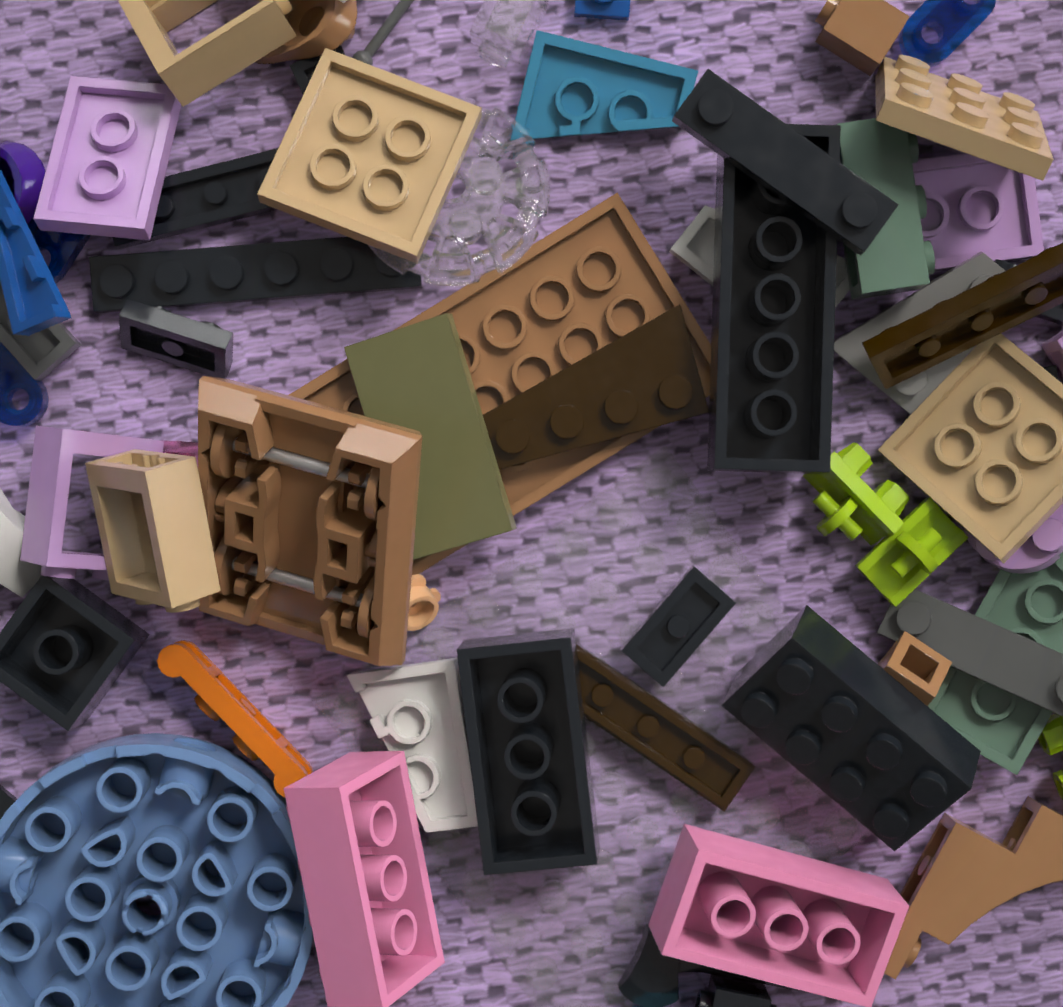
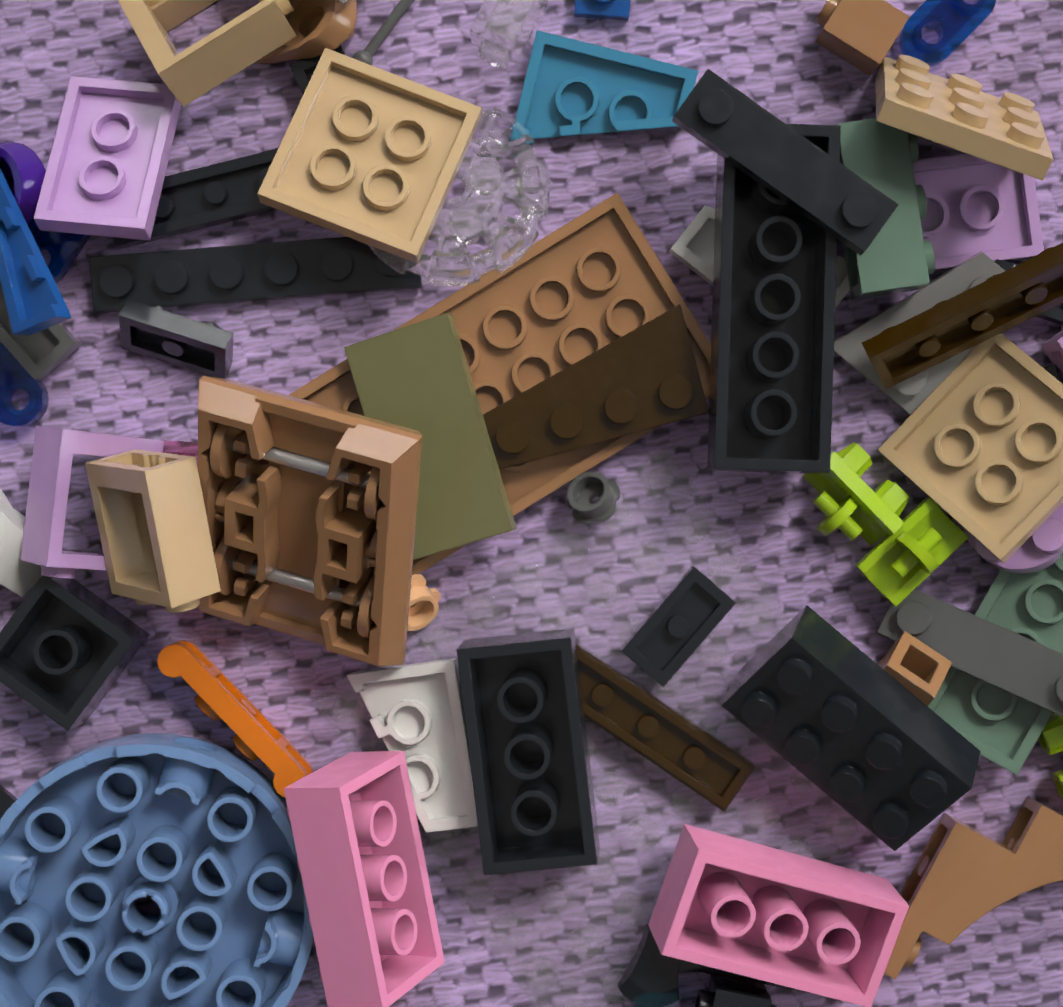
(587, 487): none -> dark grey plate

